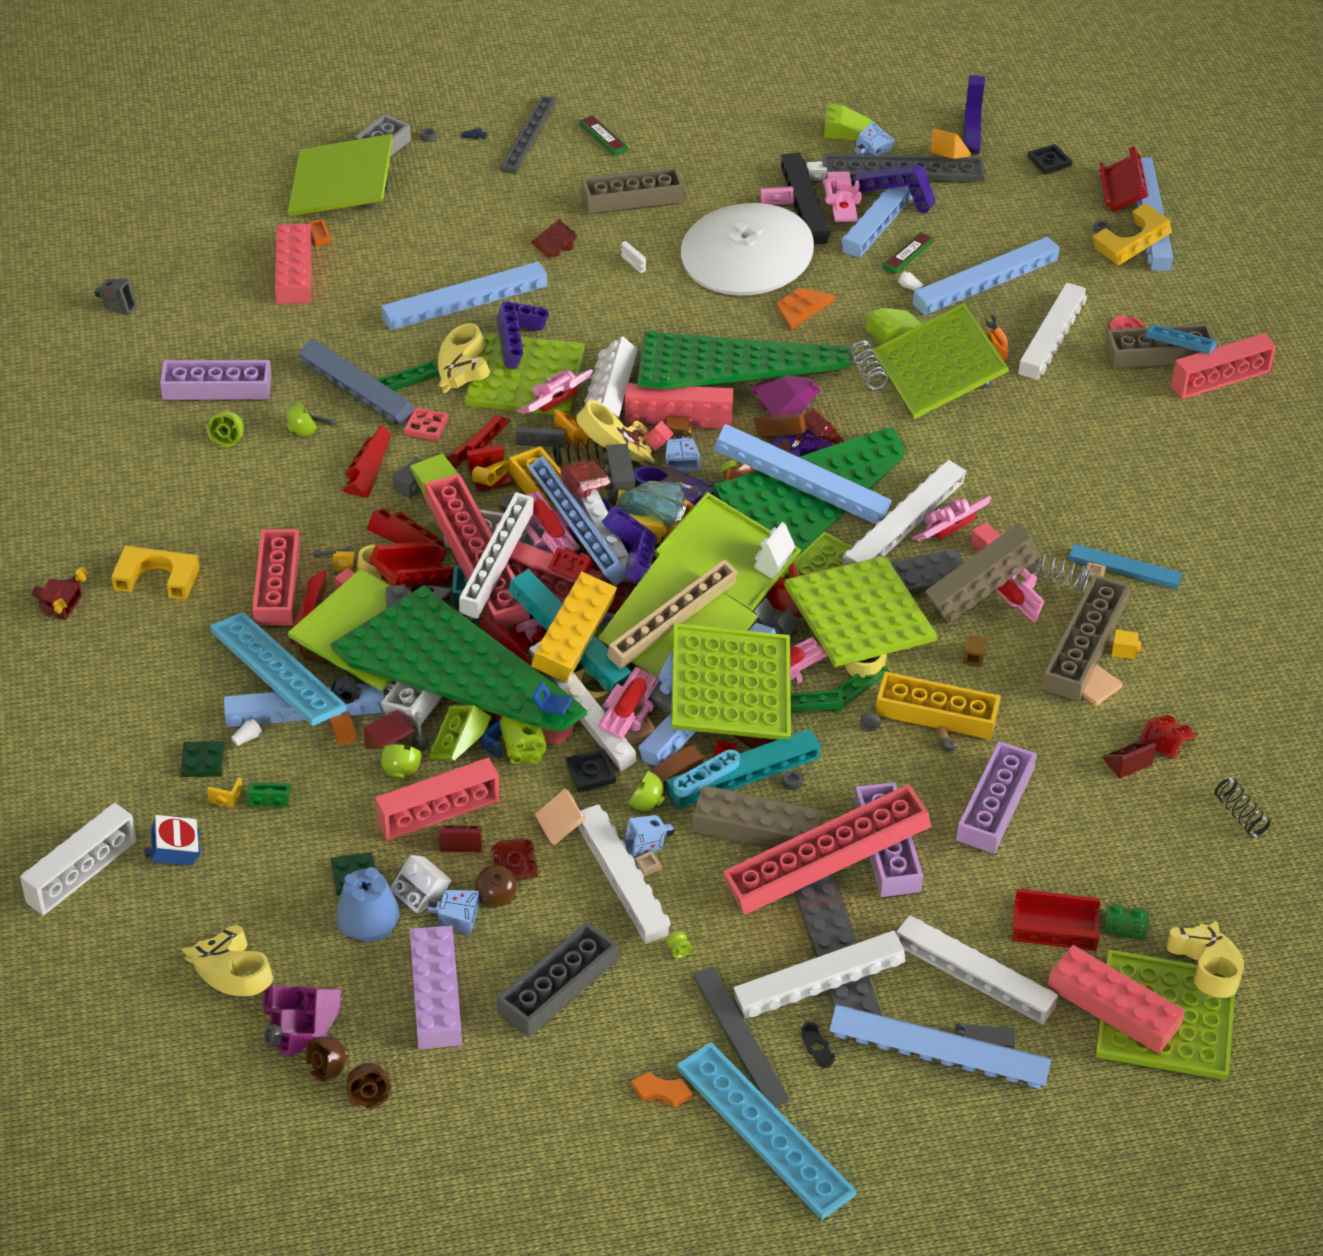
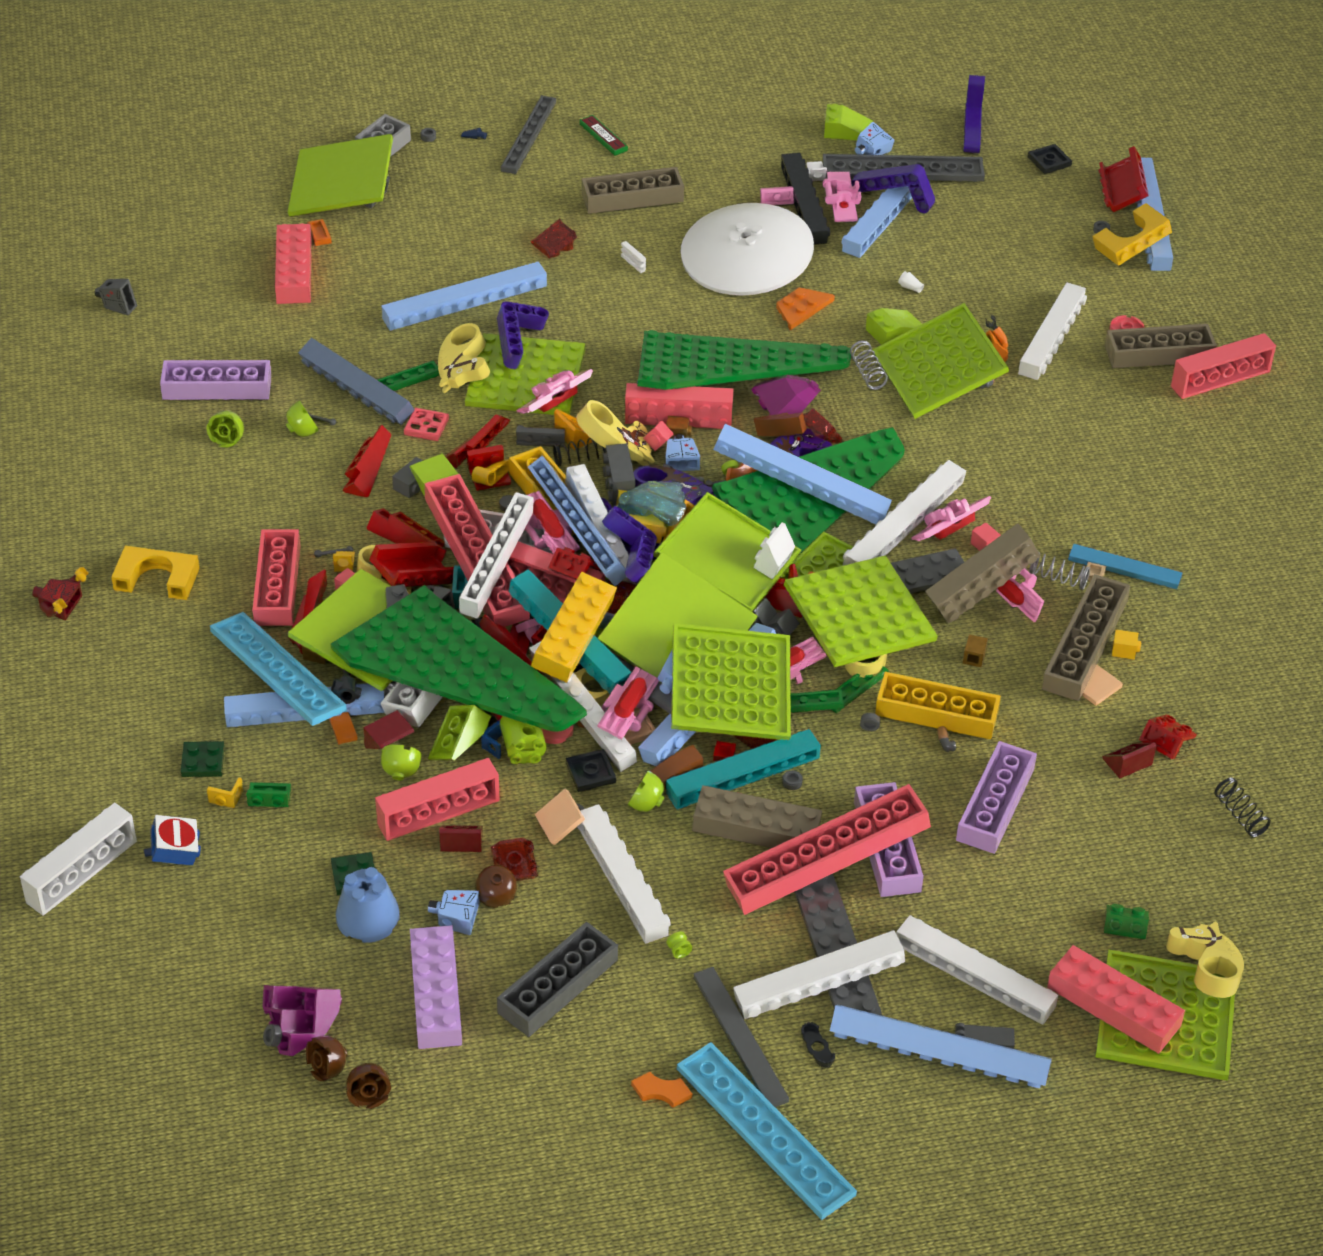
(223, 961): light yellow animal -> none
(247, 732): white cone -> none
(419, 883): white slope -> none
(422, 739): hinge -> none
(551, 703): blue bracket -> none
(584, 477): clear red slope -> none
(612, 375): white brick -> none
(646, 835): light blue torso -> none
(648, 863): tan tile -> none
(674, 611): tan brick -> none
(704, 771): medium azure beam -> none
(907, 252): tile -> none
(948, 145): light orange slope -> none
(985, 275): light blue brick -> none
(1056, 919): red panel -> none
(1181, 339): dark azure tile -> none

